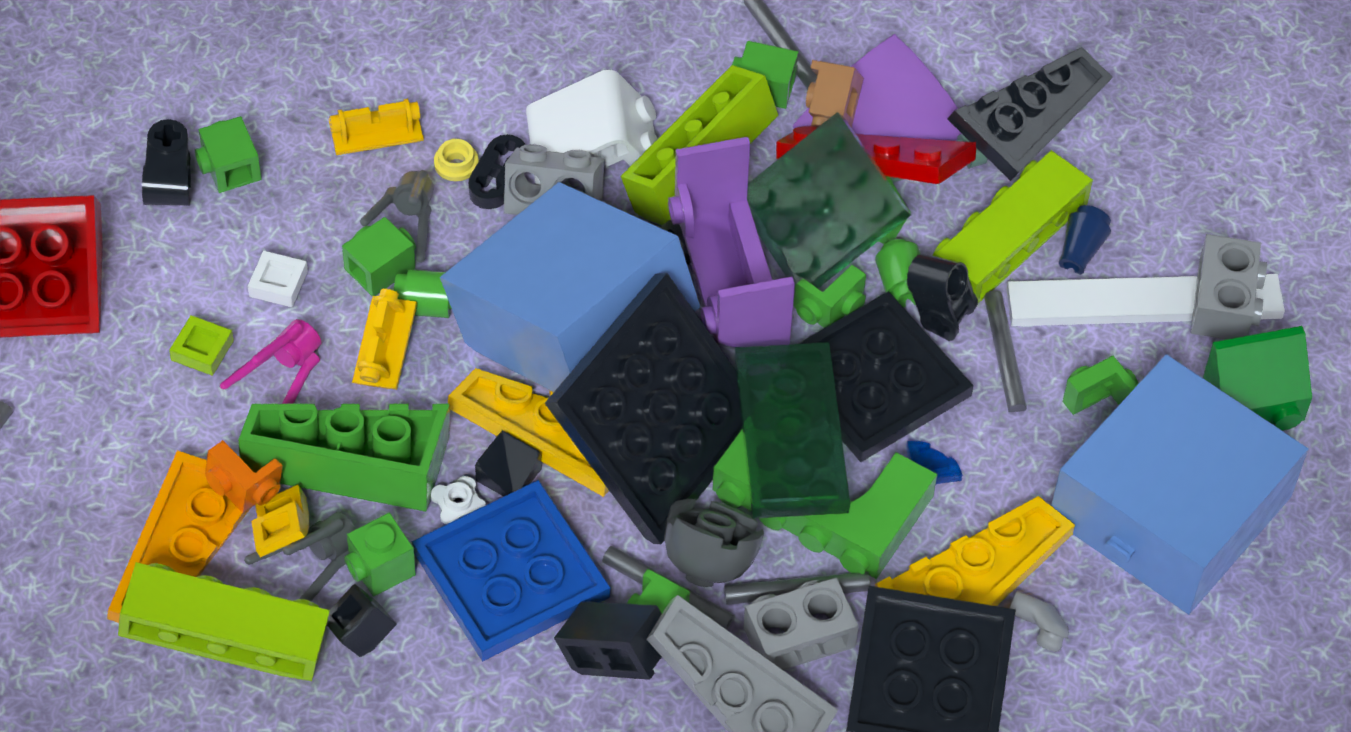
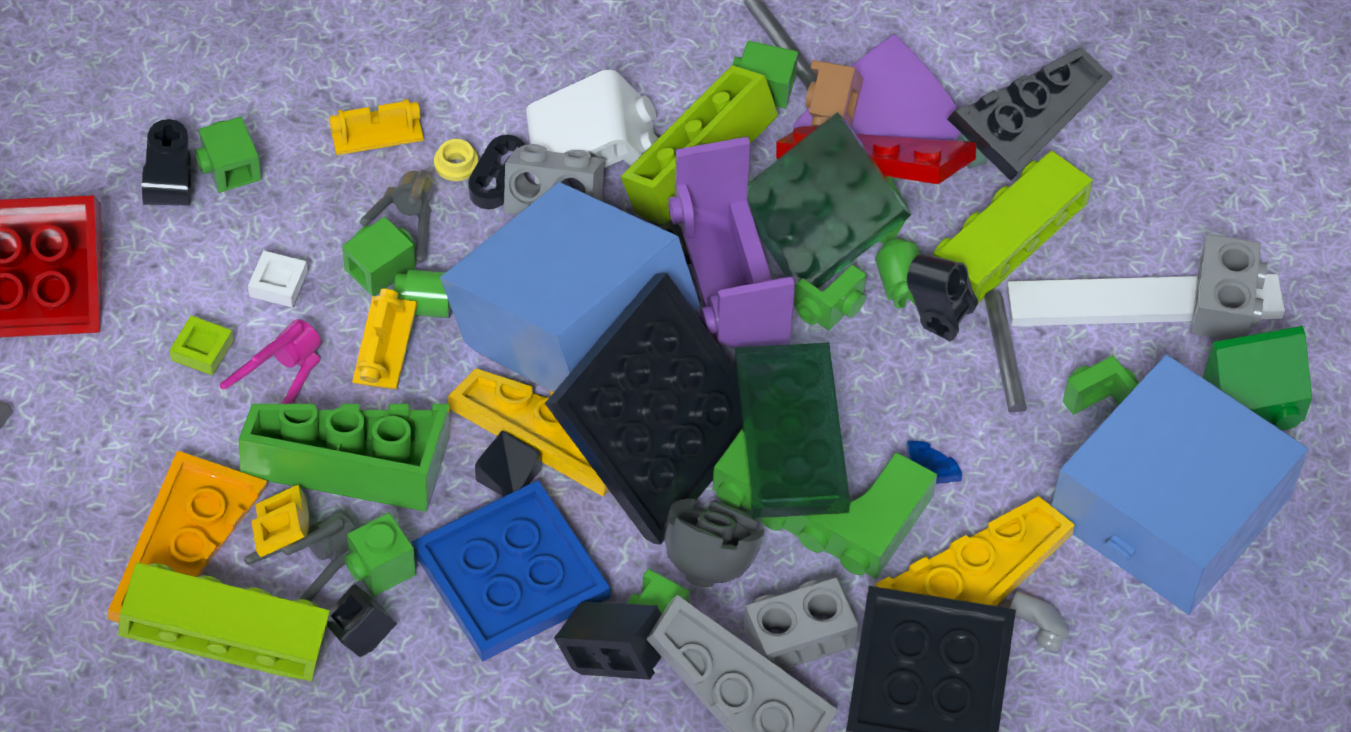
(234, 478): orange bracket -> none
(445, 497): white plate -> none
(635, 570): flat silver bar -> none
(751, 591): flat silver bar -> none
(887, 375): black plate -> none
(1084, 236): dark blue cone -> none

